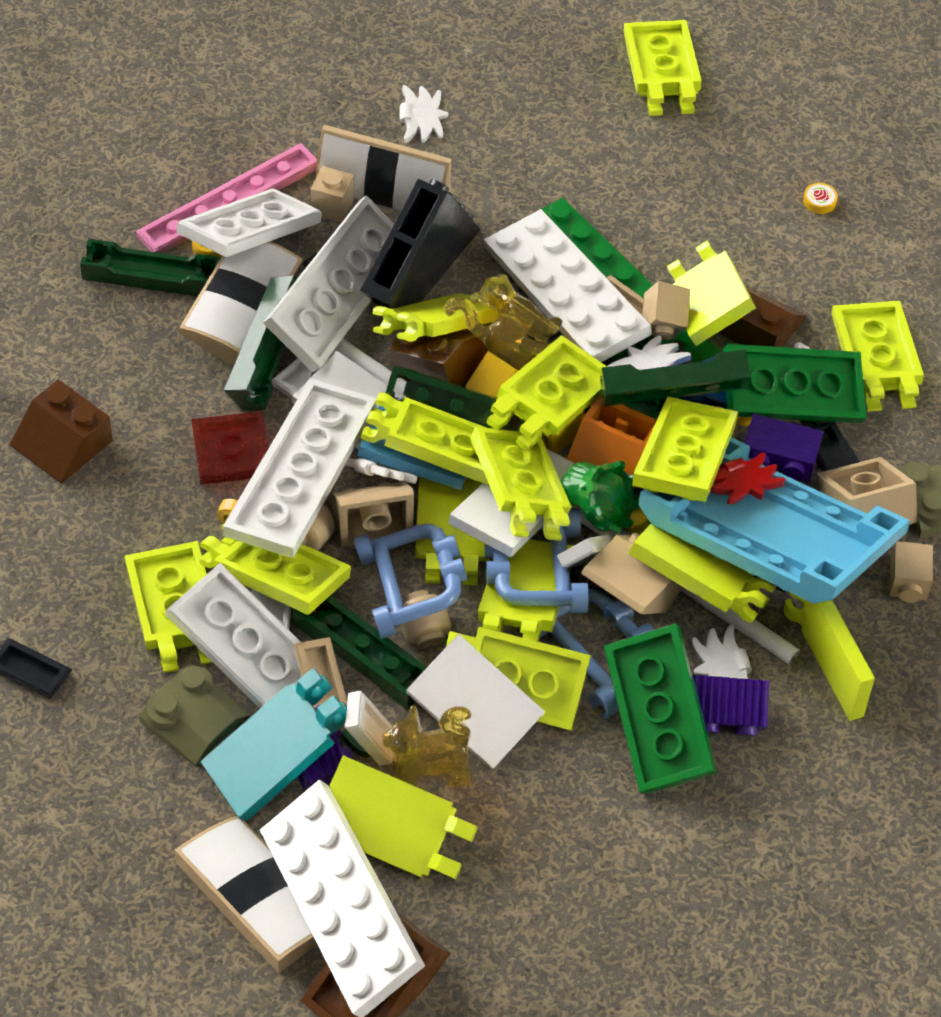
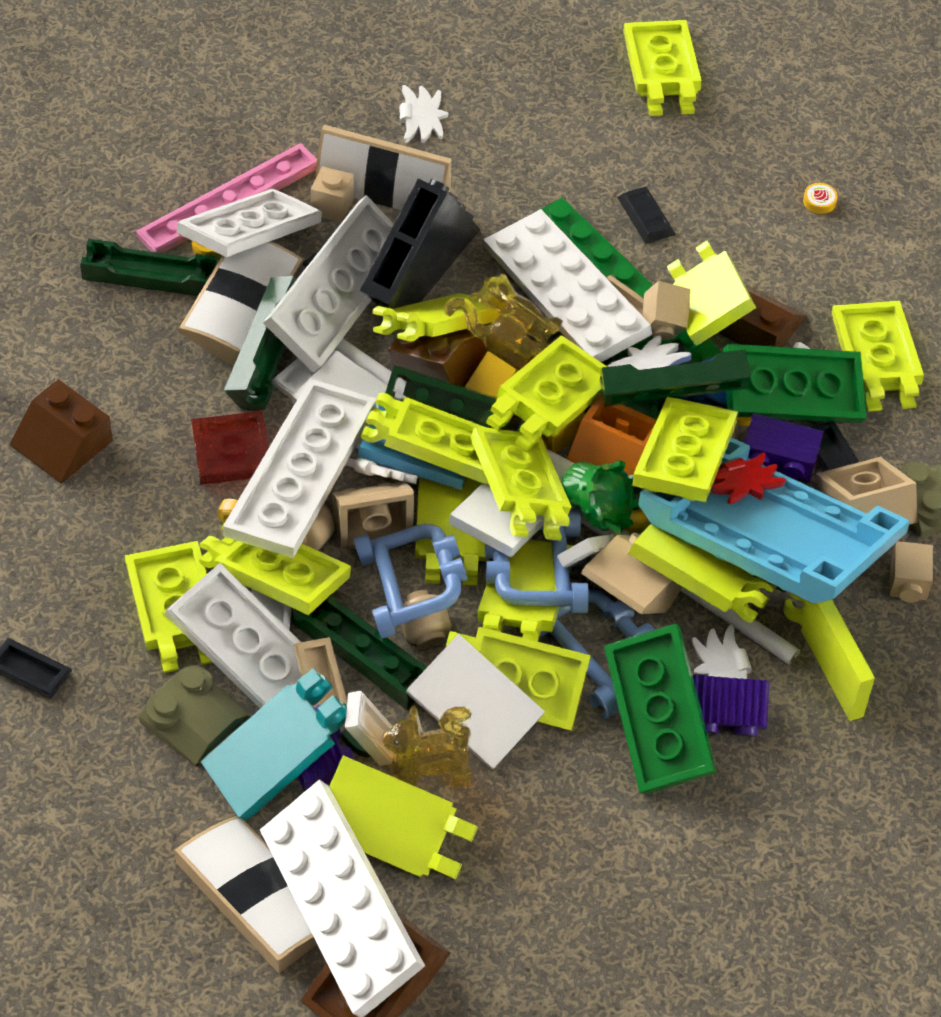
(646, 215): none -> black tile

